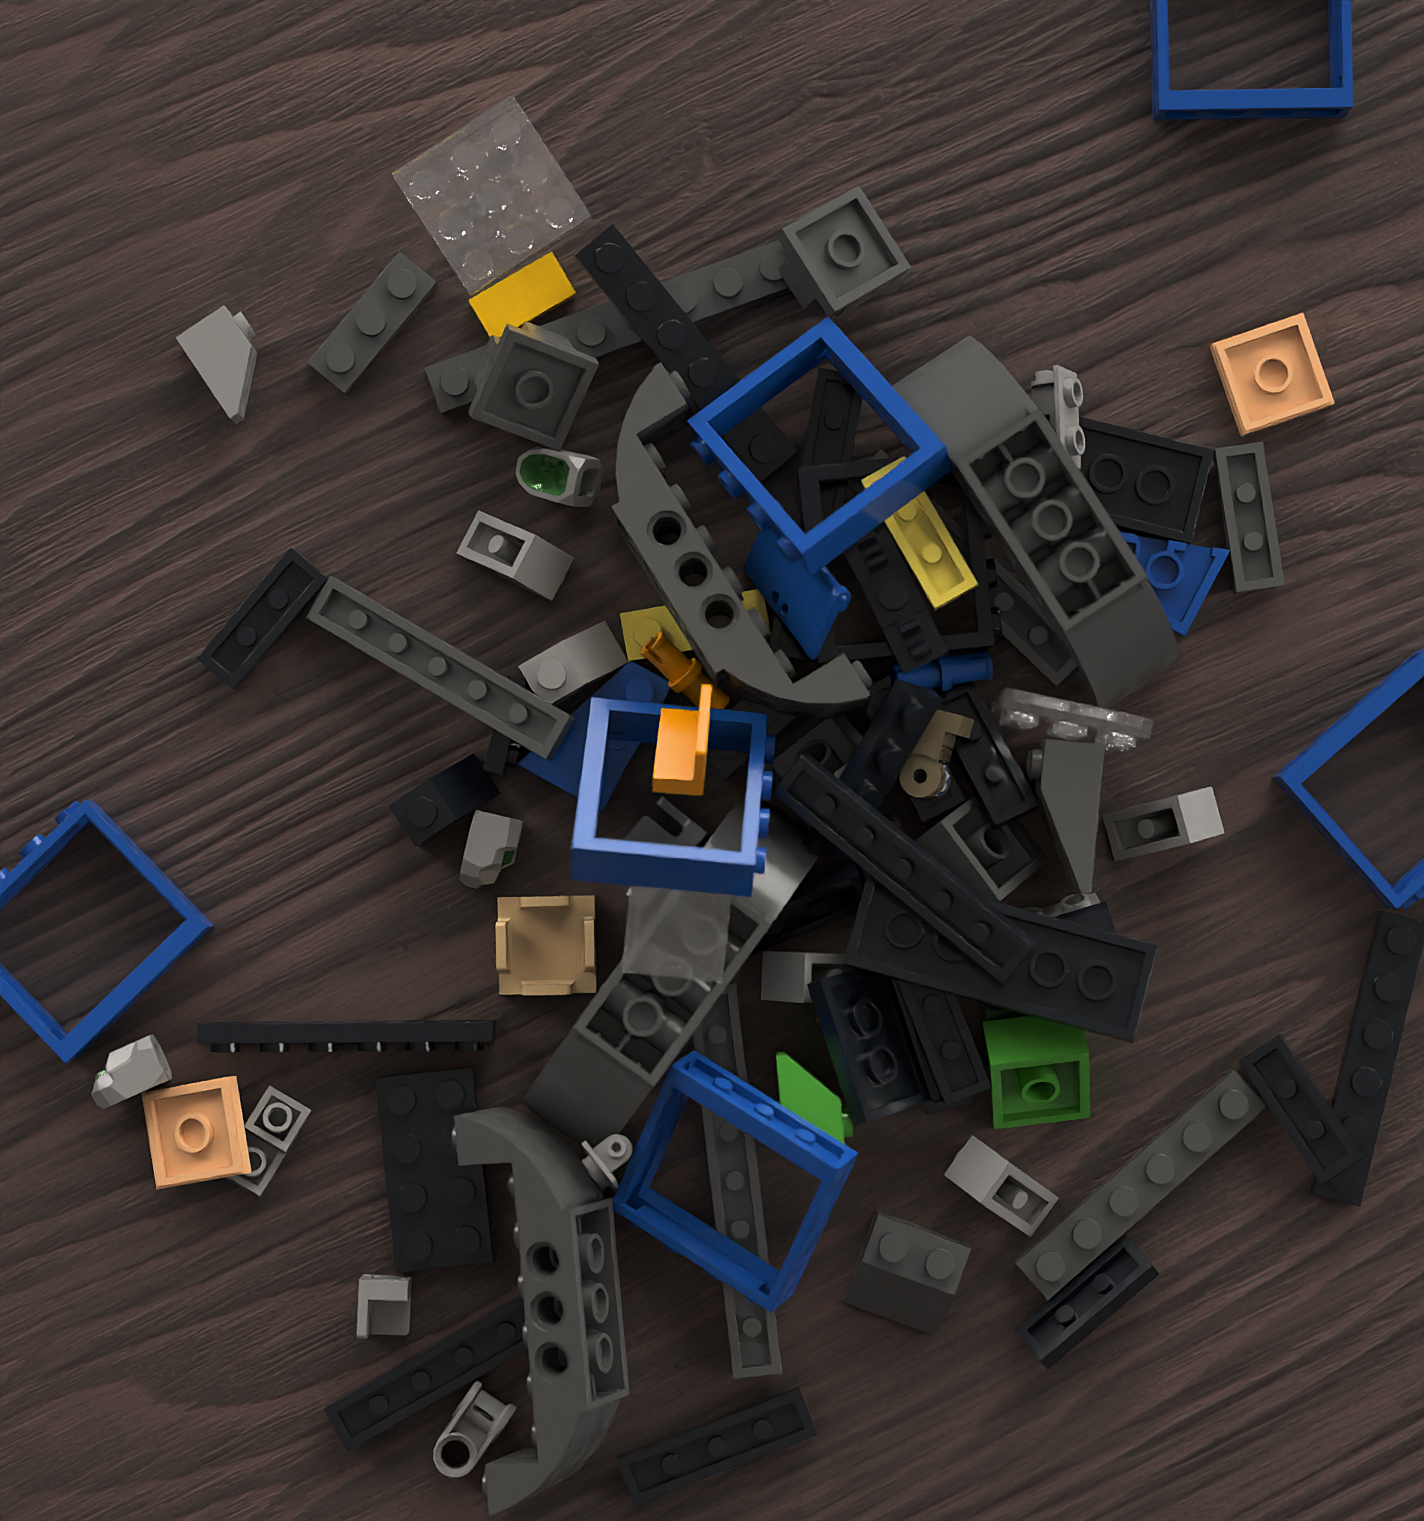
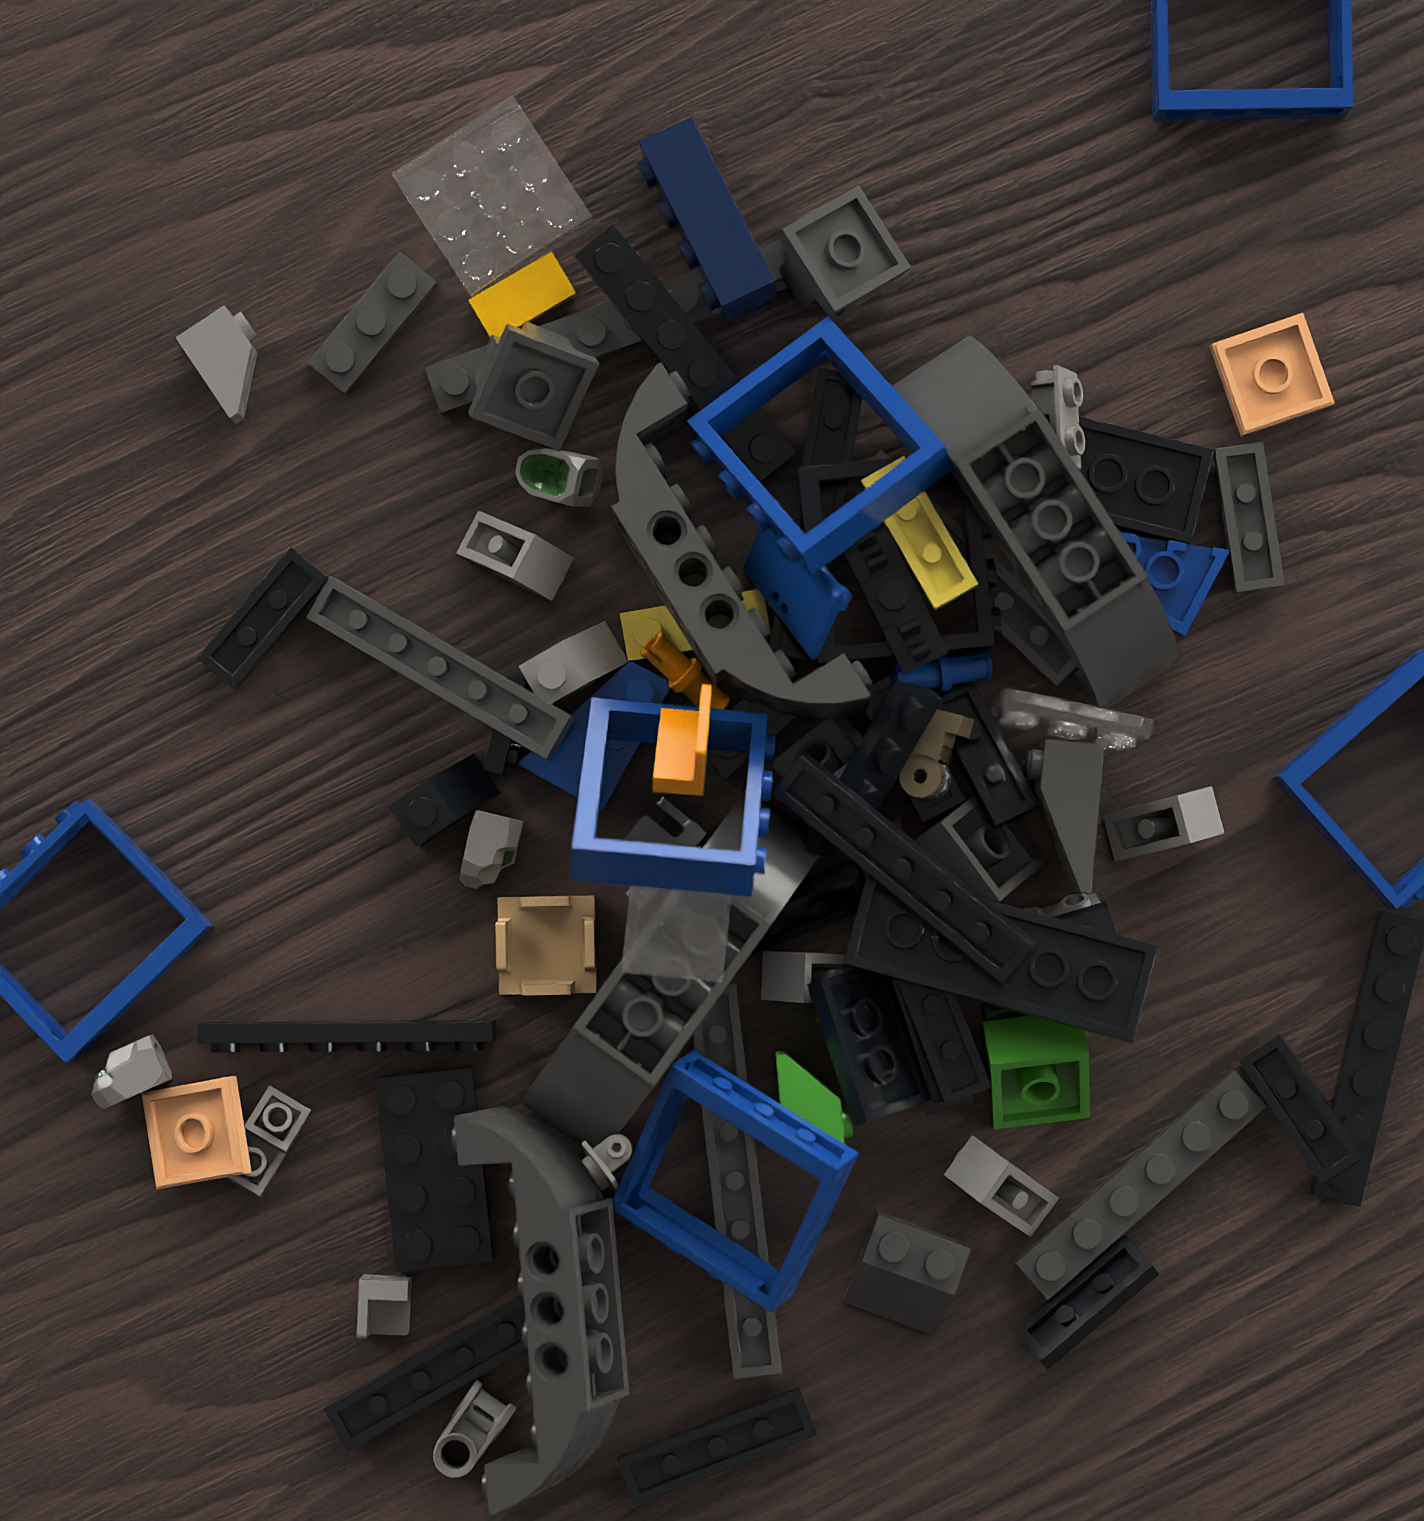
(707, 220): none -> dark blue brick

